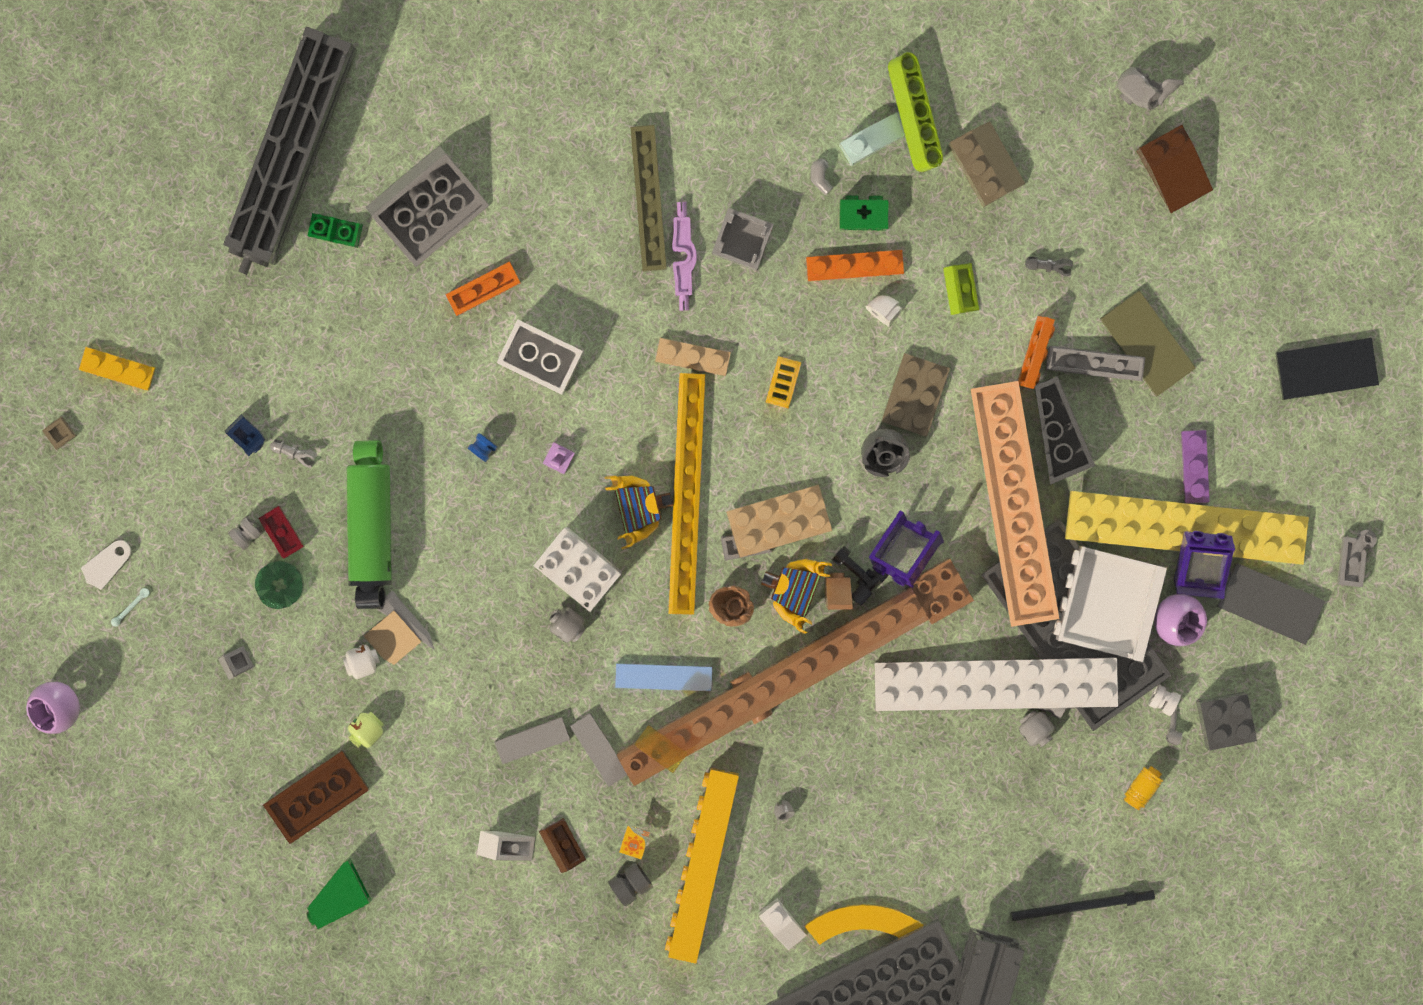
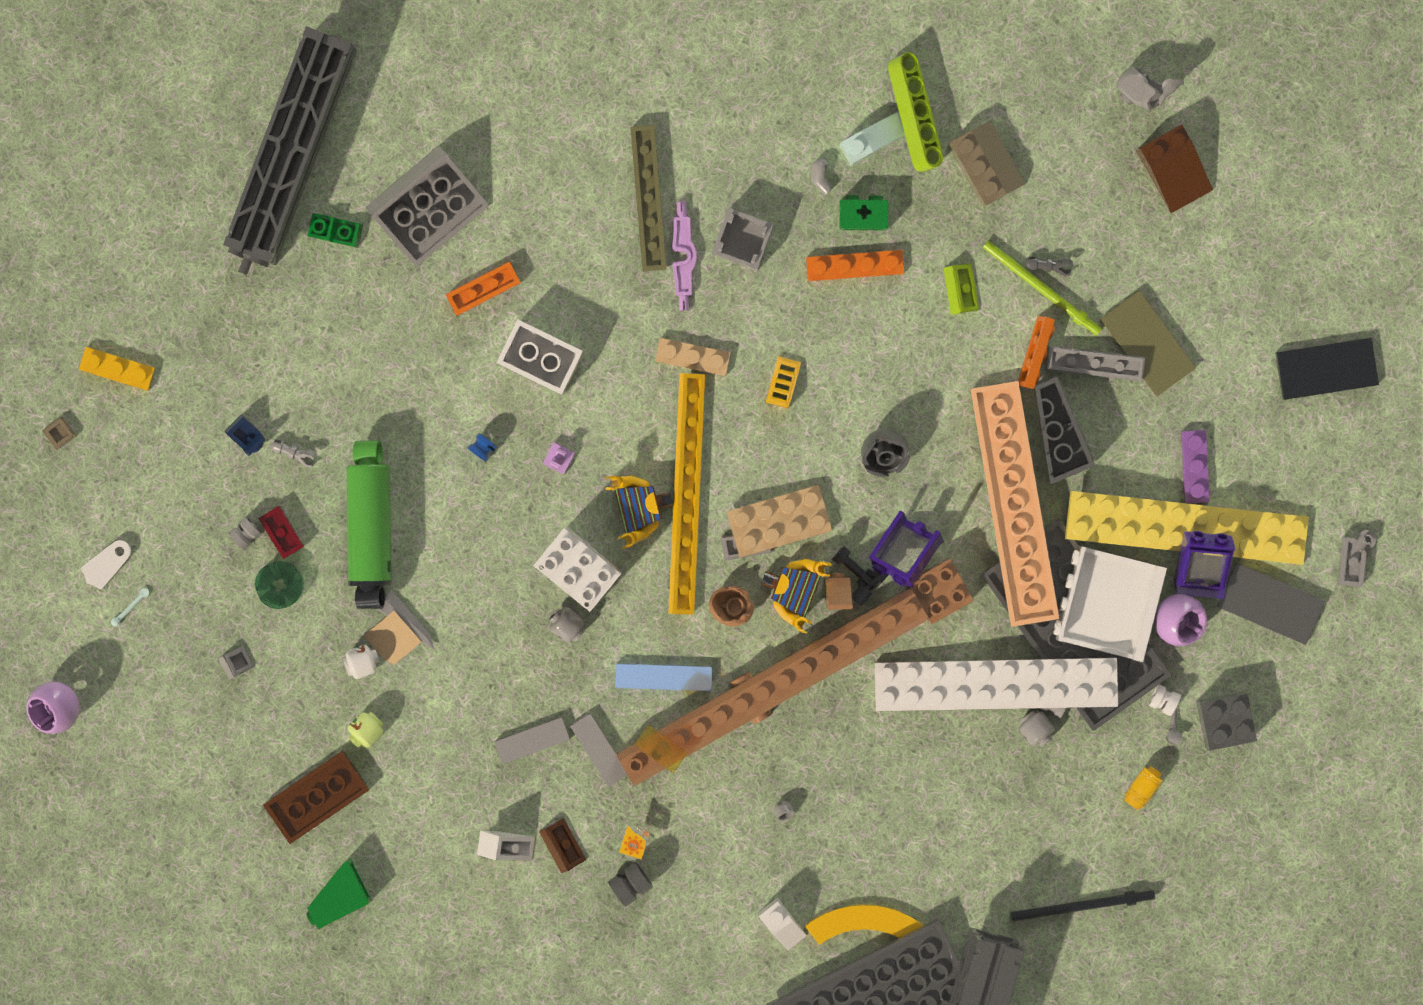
(703, 865): yellow brick -> none
(884, 309): white piece -> none
(915, 394): dark tan plate -> none
(1079, 316): none -> lime bar

